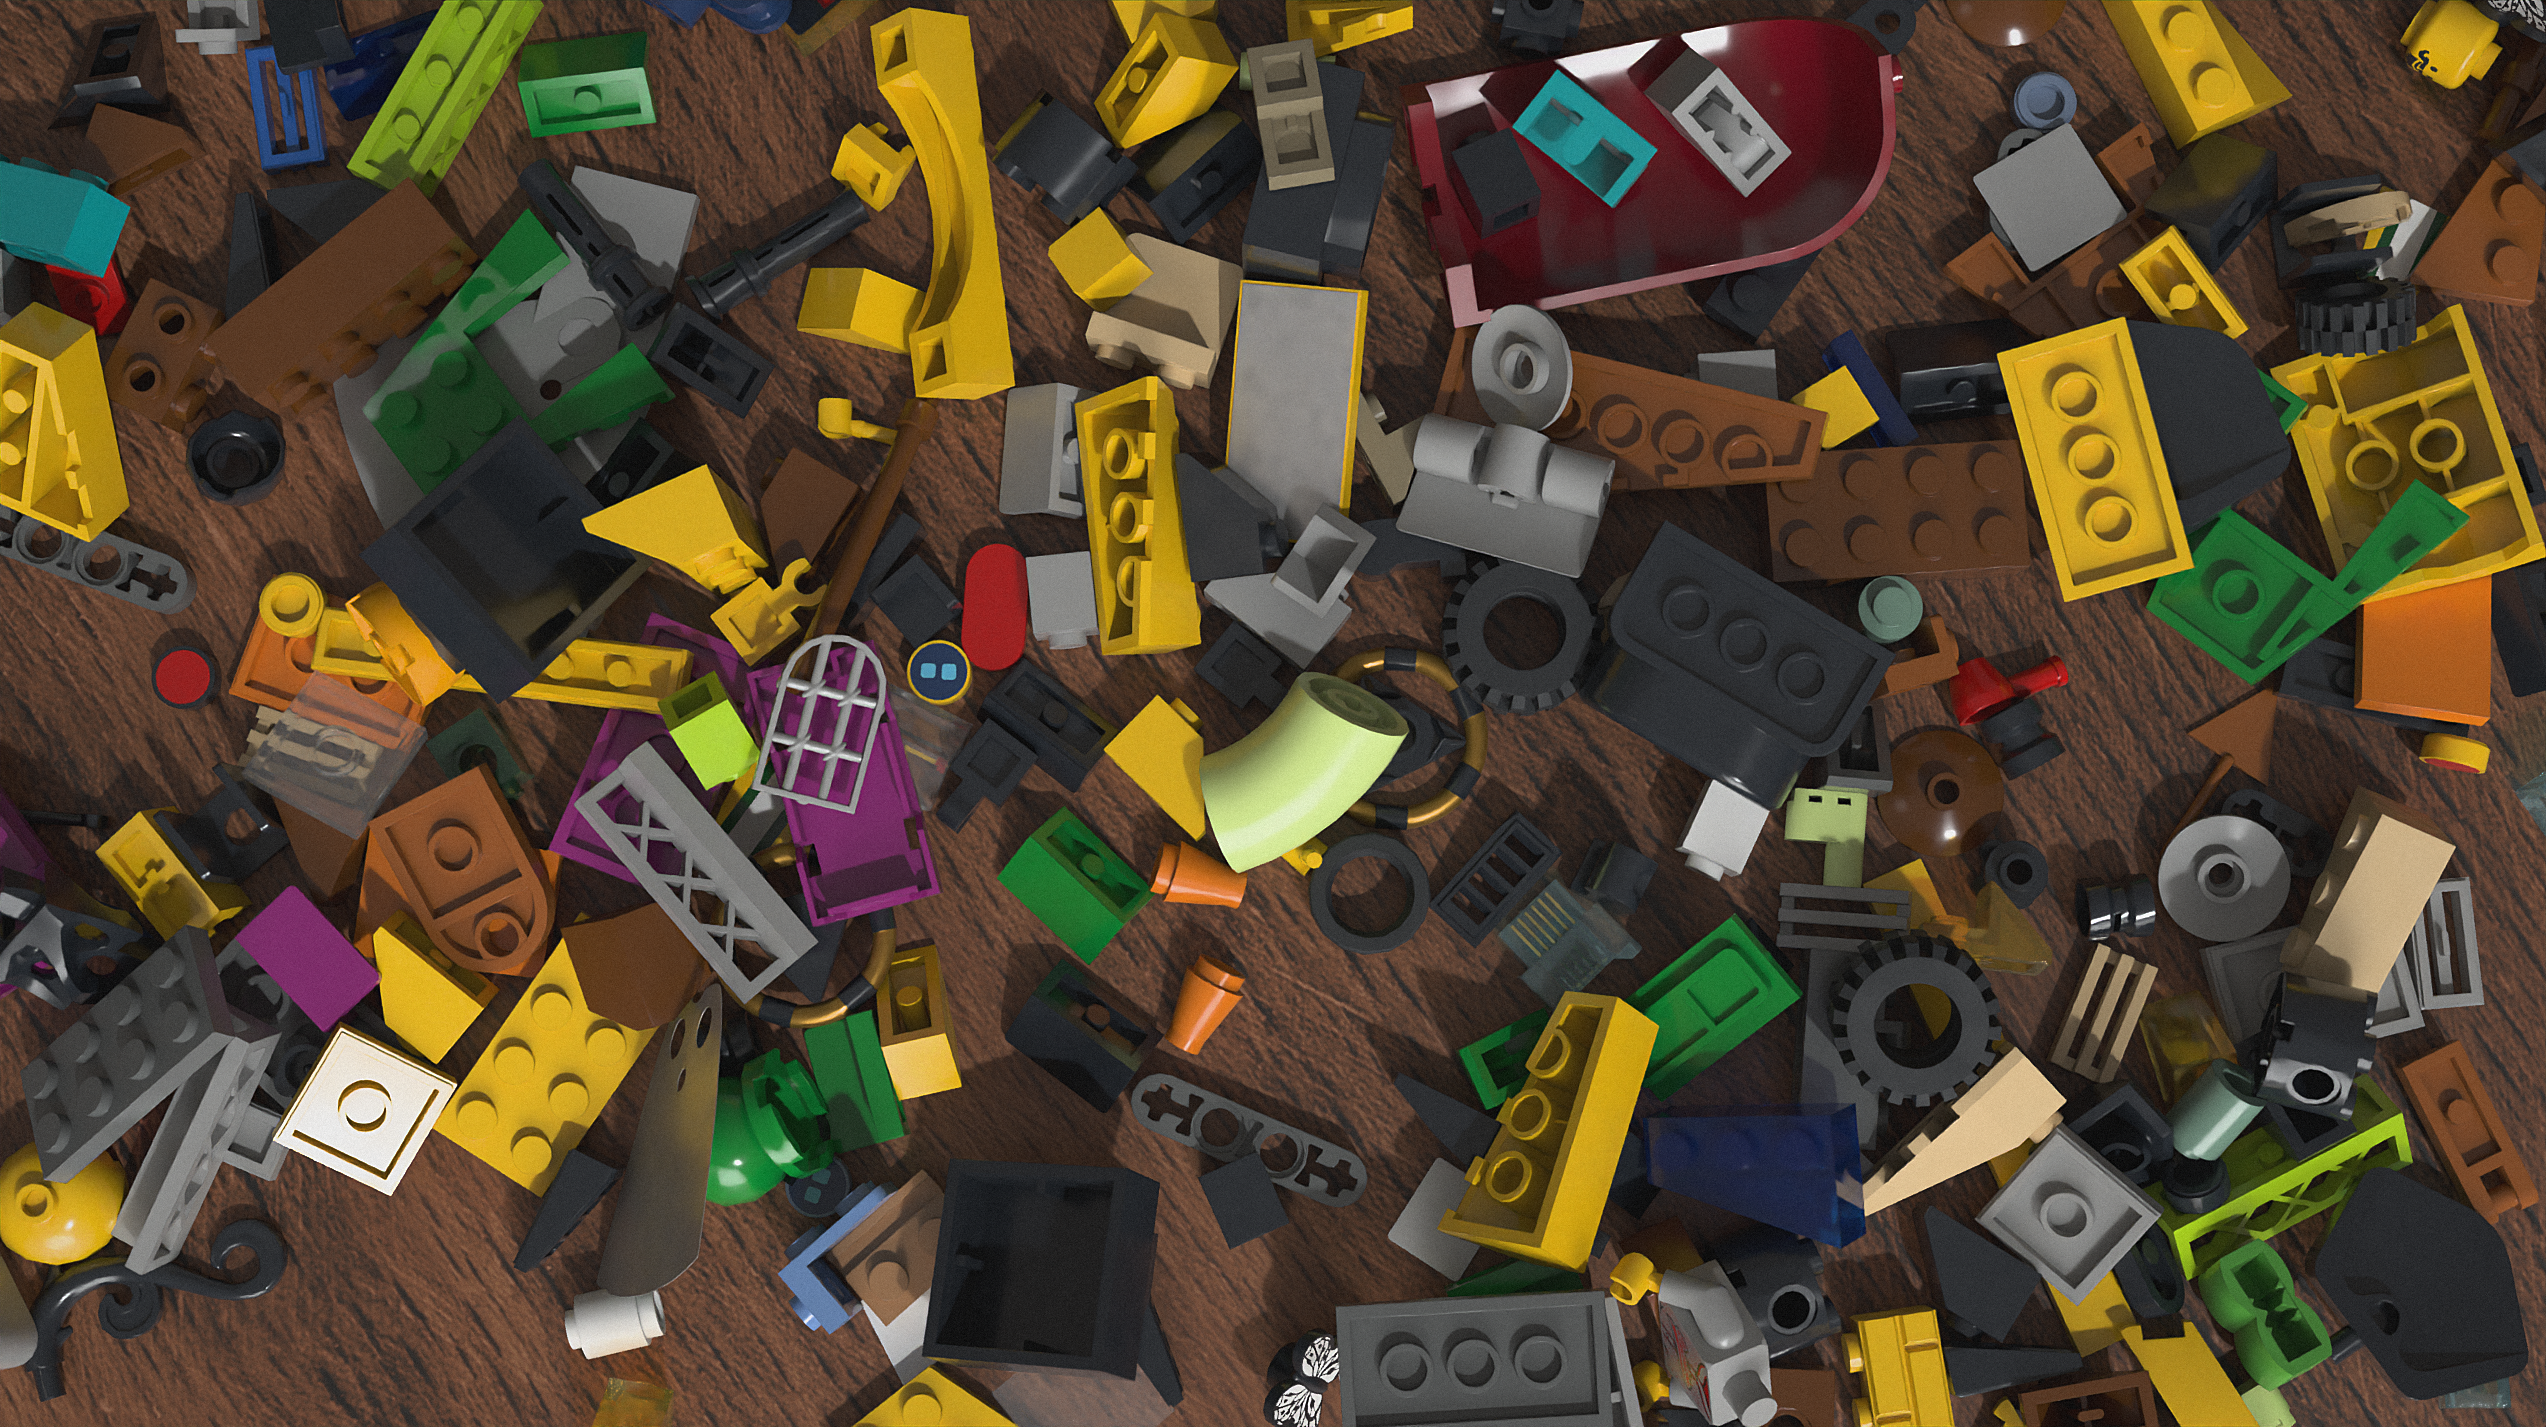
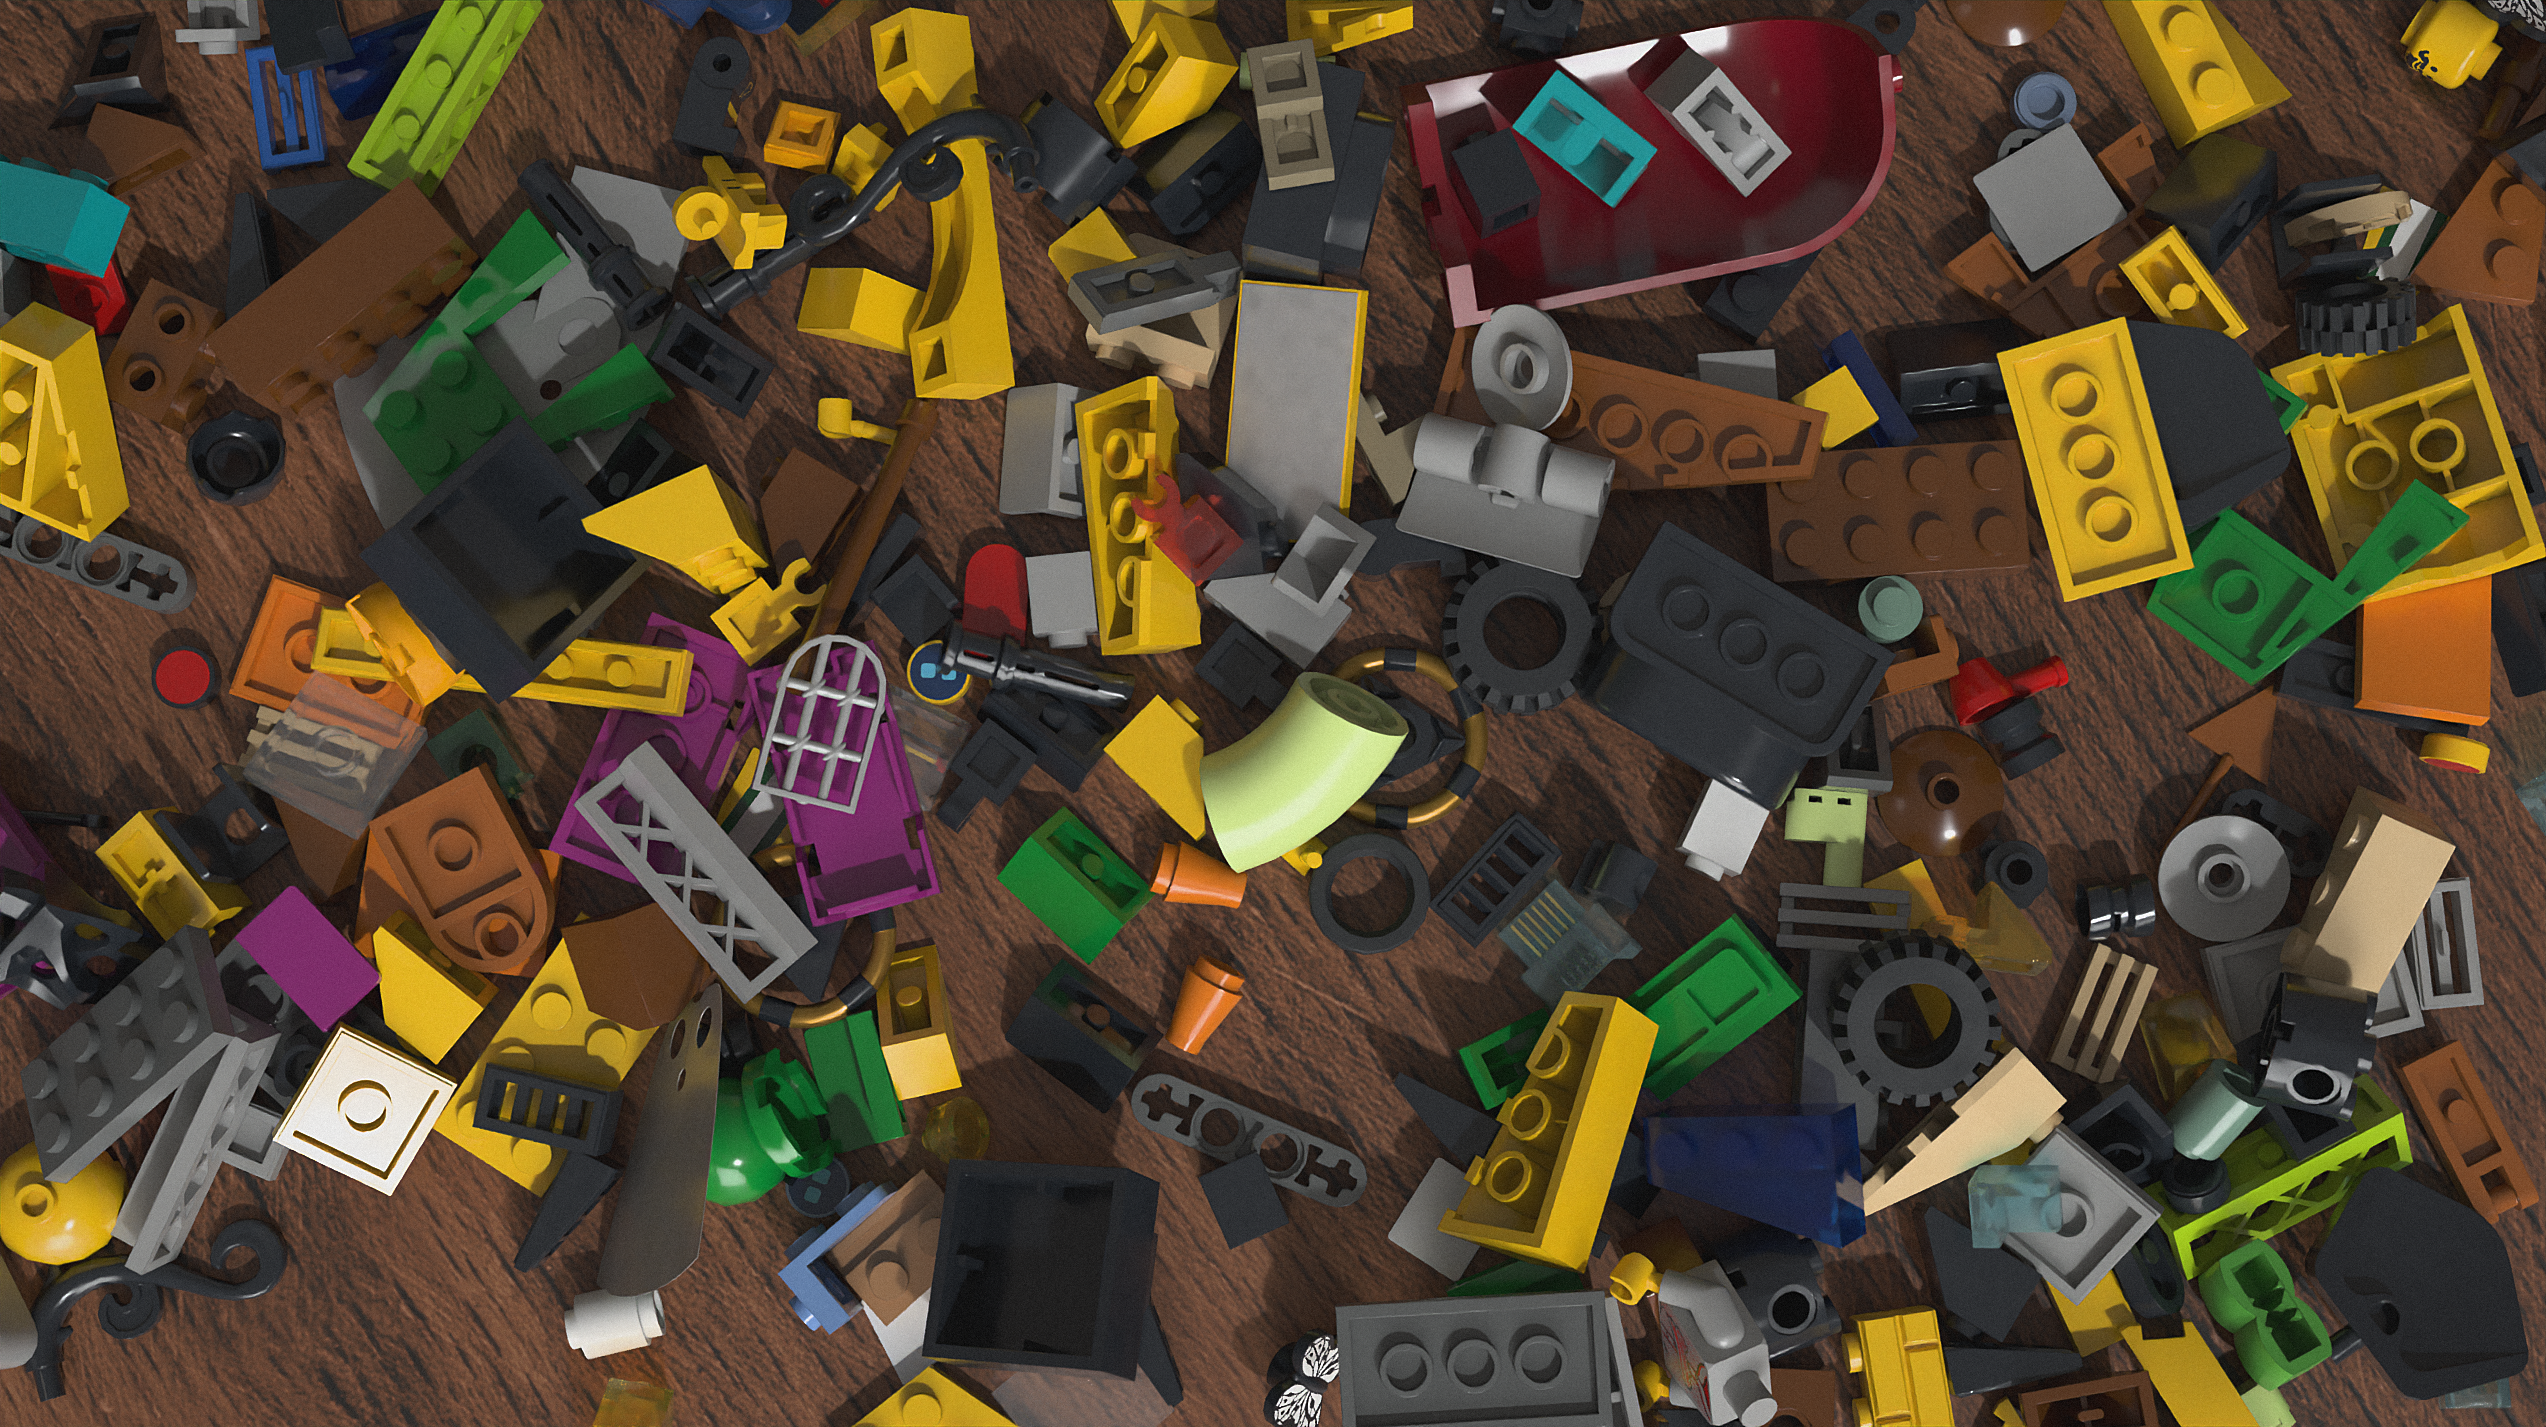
(293, 604): yellow tile -> none
(587, 84): green panel -> none
(602, 1123): none -> black slope
(710, 731): lime brick -> none
(712, 101): none -> black leg
(730, 212): none -> yellow hips
(802, 137): none -> light orange tile
(908, 164): none -> black plant
(956, 1130): none -> clear yellow tile
(1000, 669): none -> black pin
(1153, 288): none -> dark grey hinge
(1190, 532): none -> clear red plate
(2013, 1201): none -> clear light blue panel

